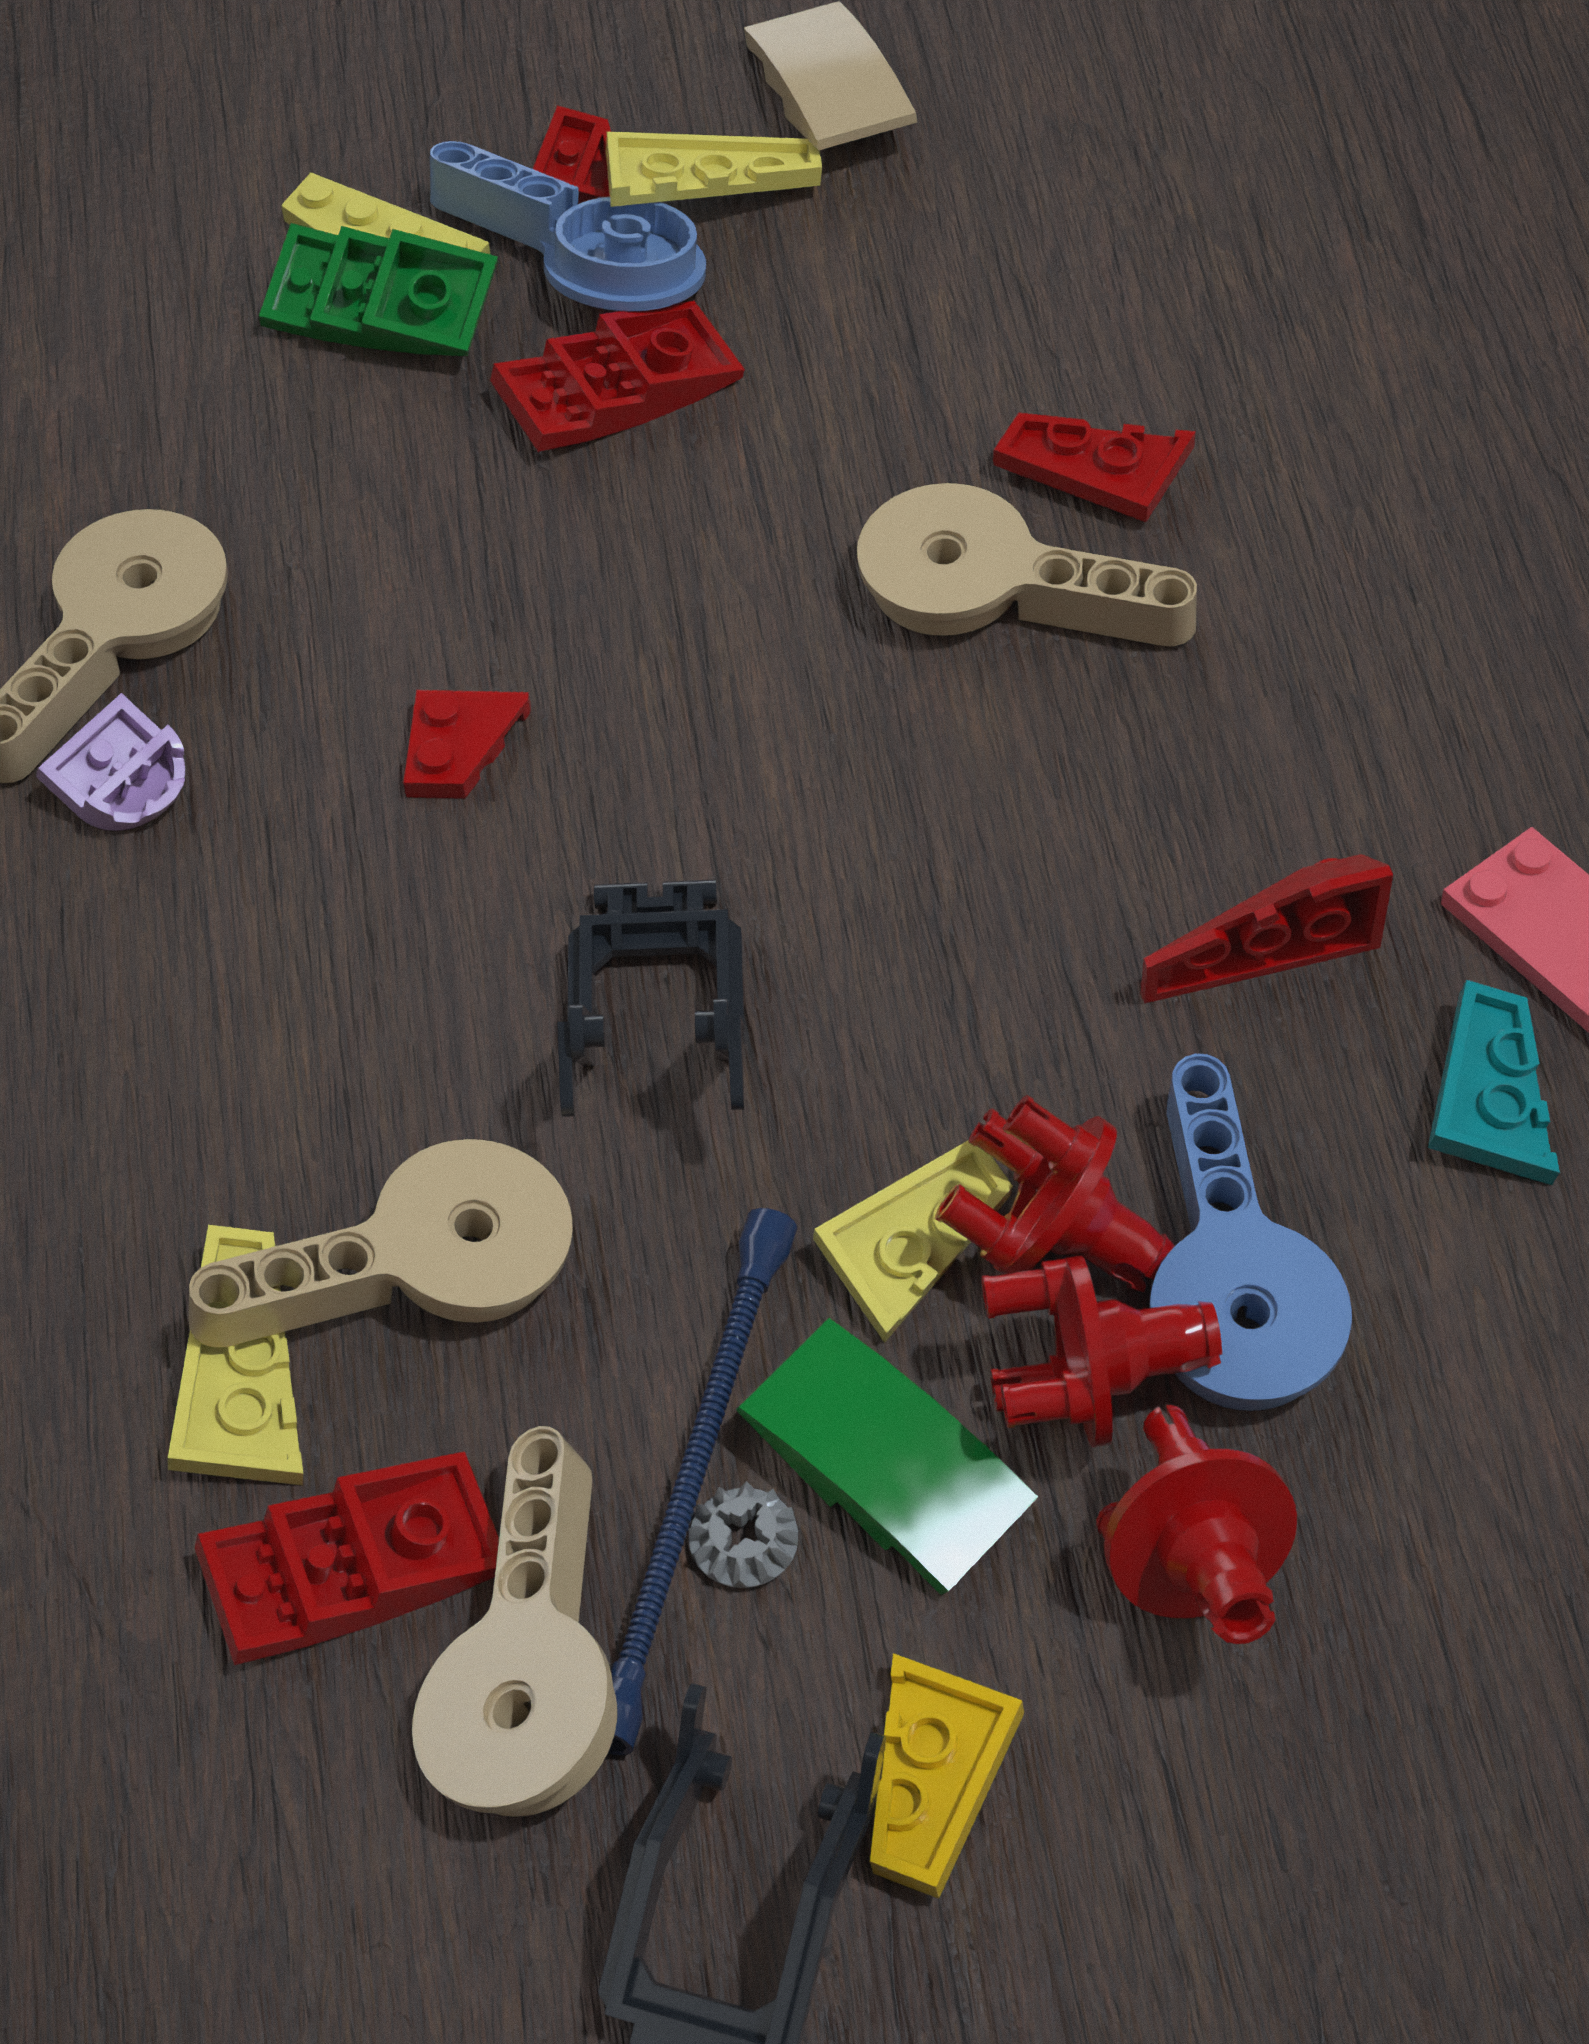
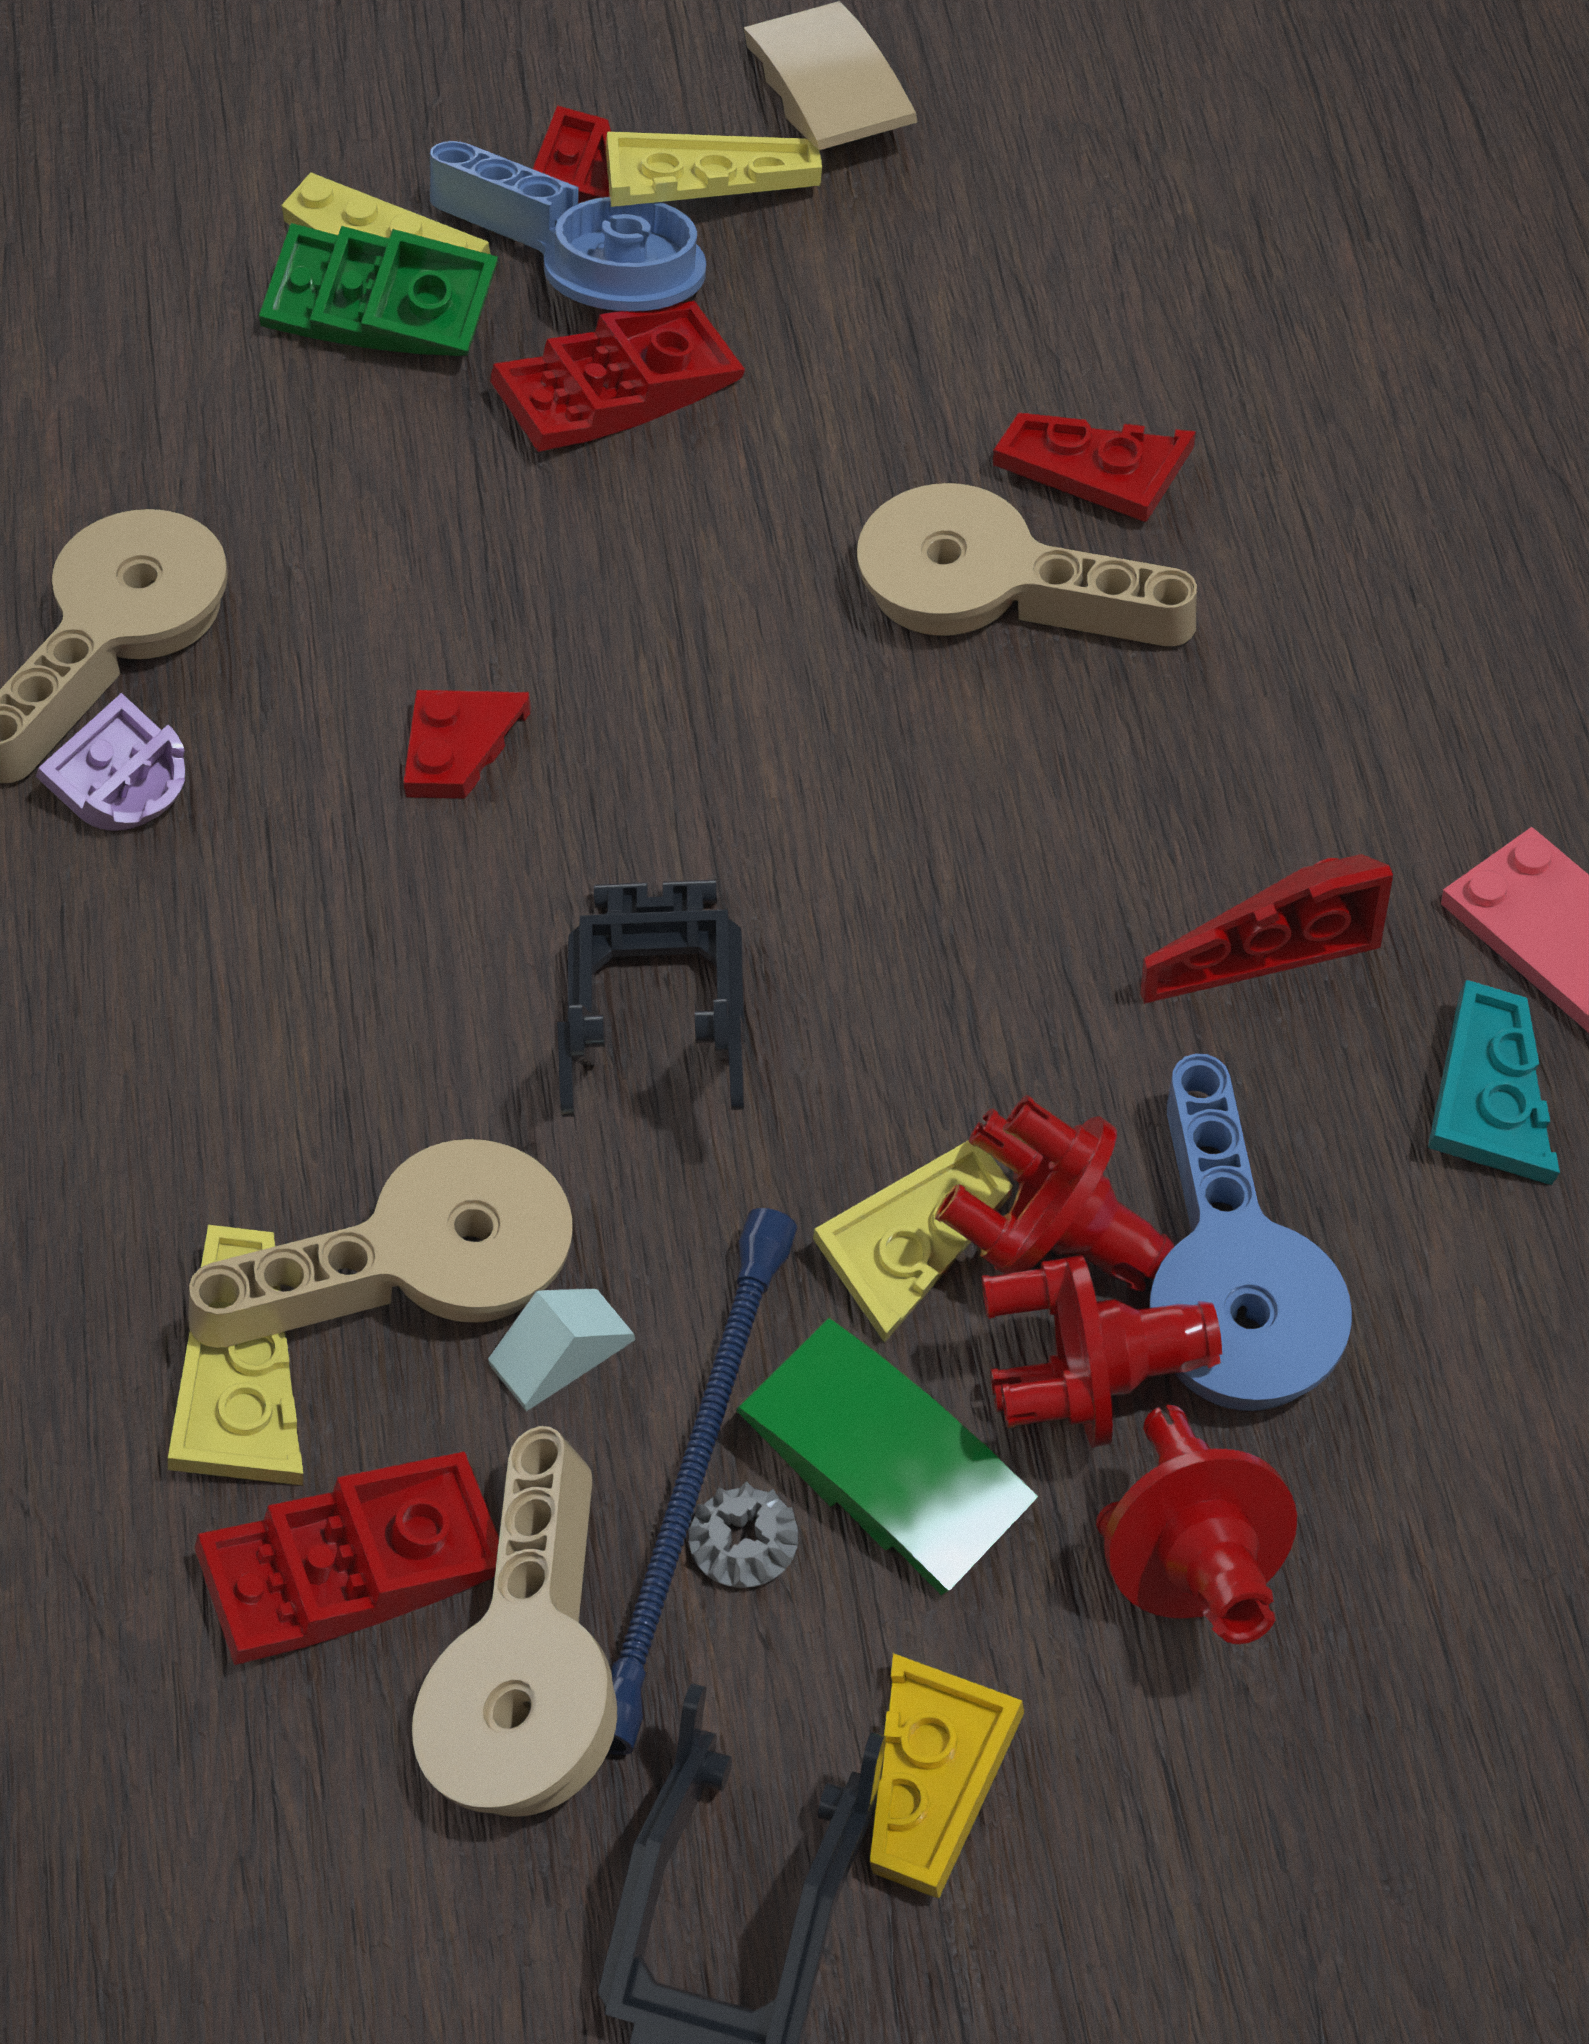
(557, 1342): none -> light aqua slope

